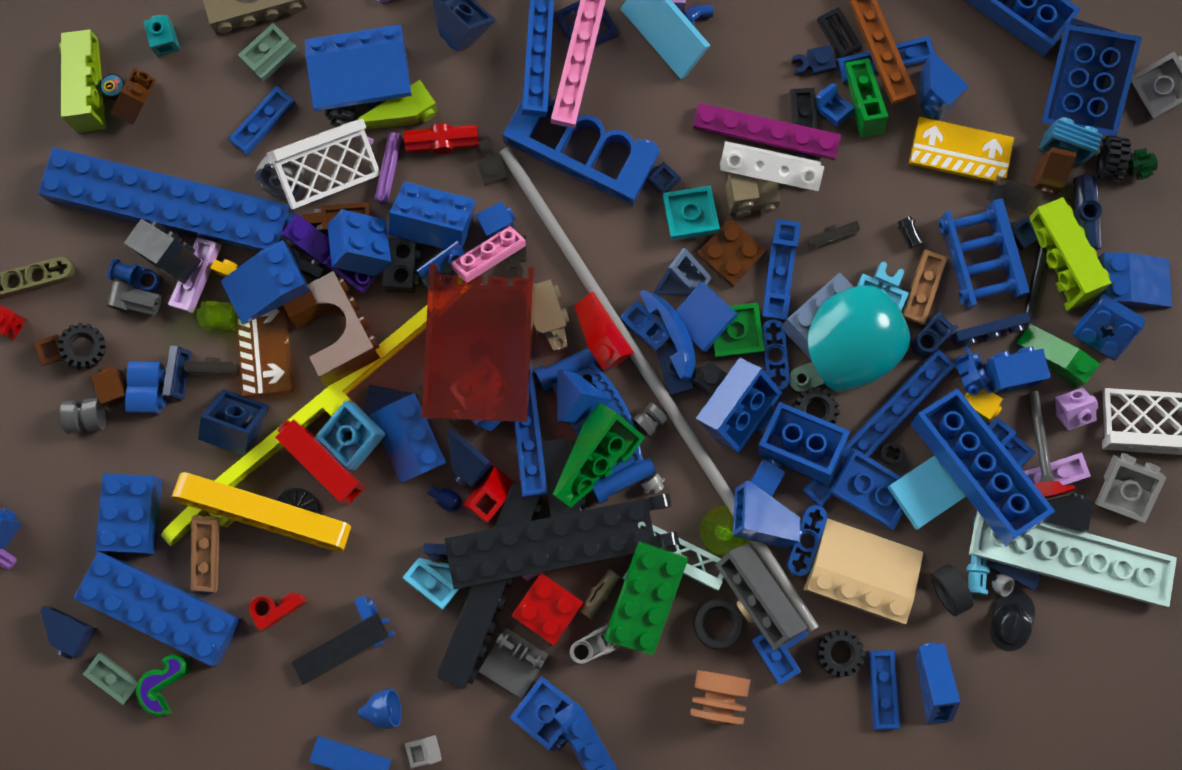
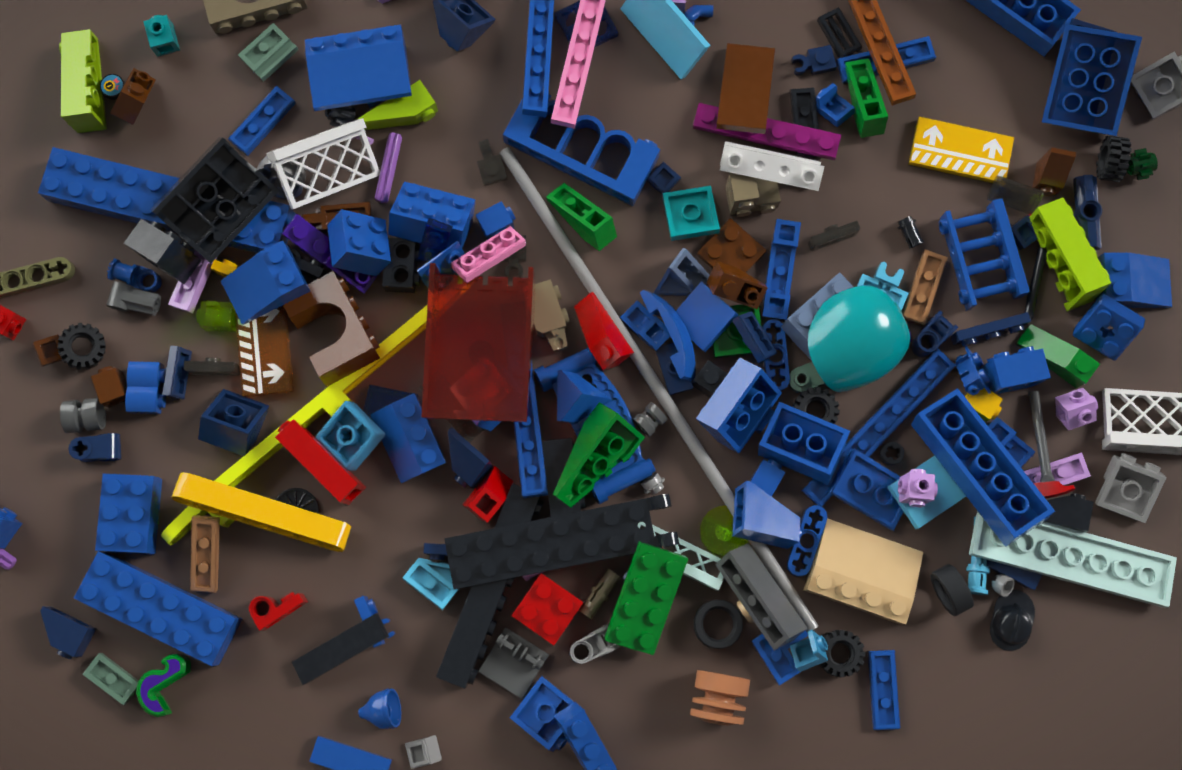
(100, 448): none -> dark blue piece
(214, 199): none -> black piece
(434, 239): none -> clear blue plate
(441, 138): red piece -> none
(446, 499): clear blue cylinder -> none
(583, 216): none -> green slope
(736, 285): none -> reddish brown slope
(745, 88): none -> reddish brown tile
(754, 336): none -> dark blue plate
(809, 651): none -> dark azure bracket
(917, 488): none -> lavender brick
(937, 683): blue slope -> none
(939, 88): blue slope -> none
(1070, 137): dark azure brick -> none

